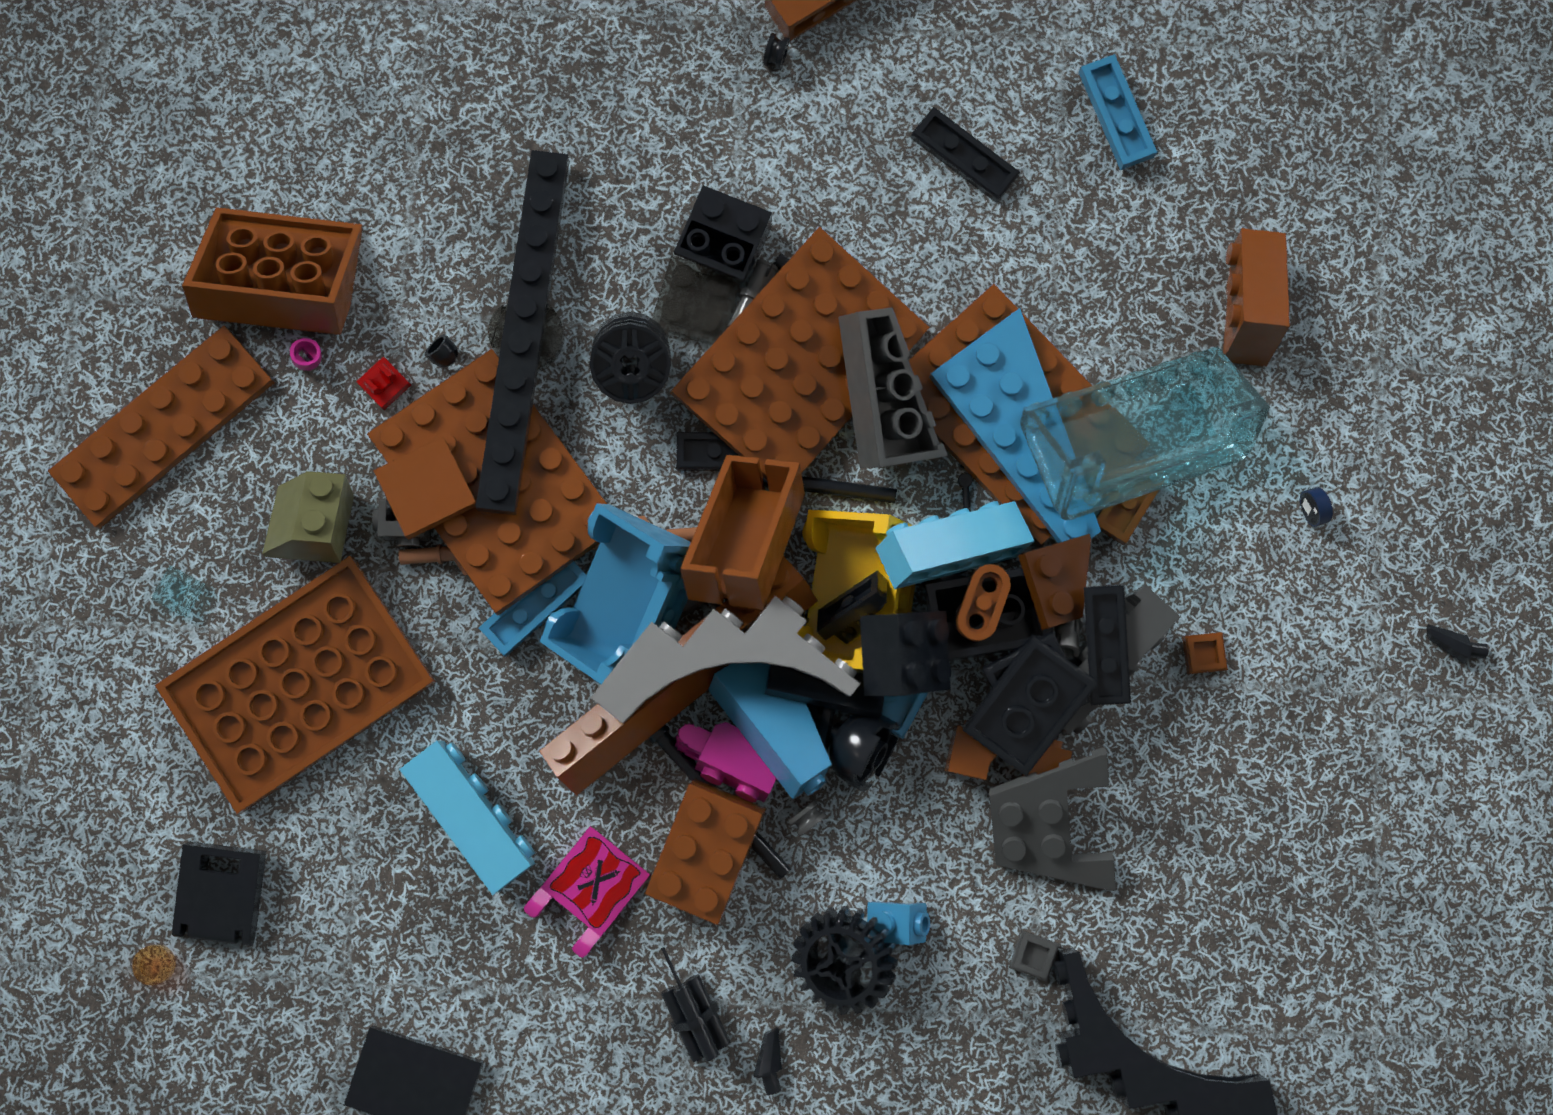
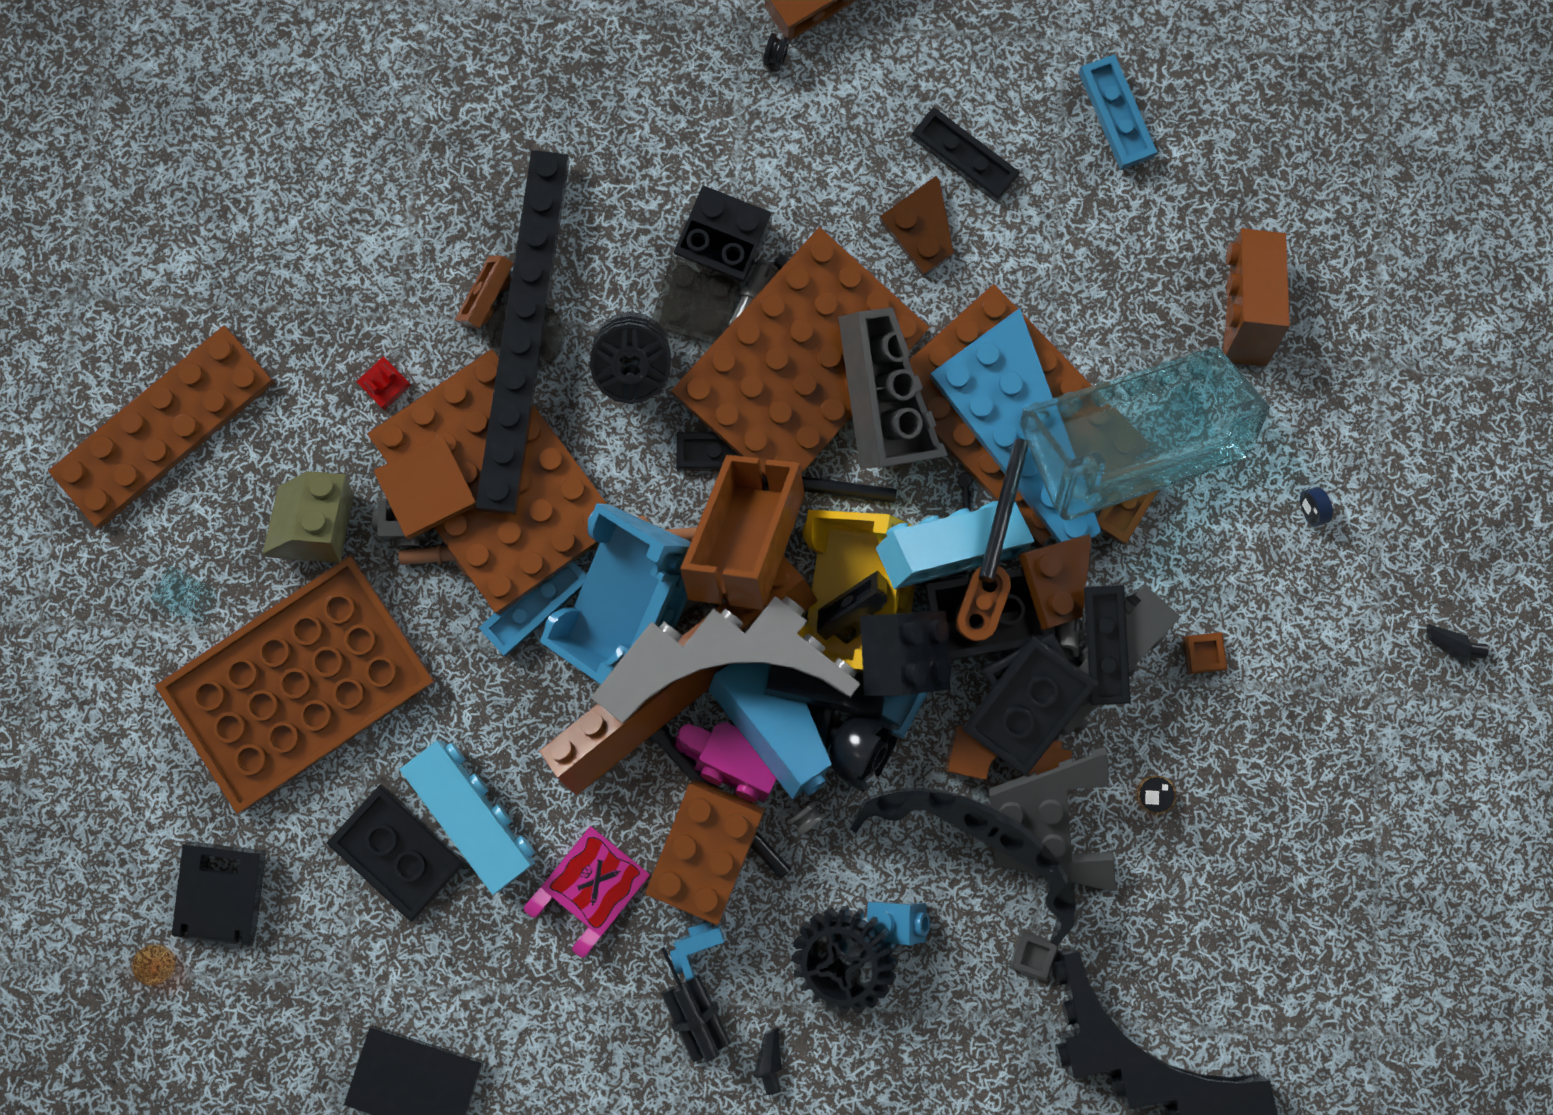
(274, 271): dark orange slope -> none
(311, 349): dark pink hinge -> none
(396, 853): none -> black tile
(442, 351): black hinge -> none
(491, 280): none -> dark orange plate
(700, 938): none -> dark azure bracket
(921, 227): none -> reddish brown wing
(990, 828): none -> black windscreen
(1003, 511): none -> black bar
(1155, 794): none -> tile

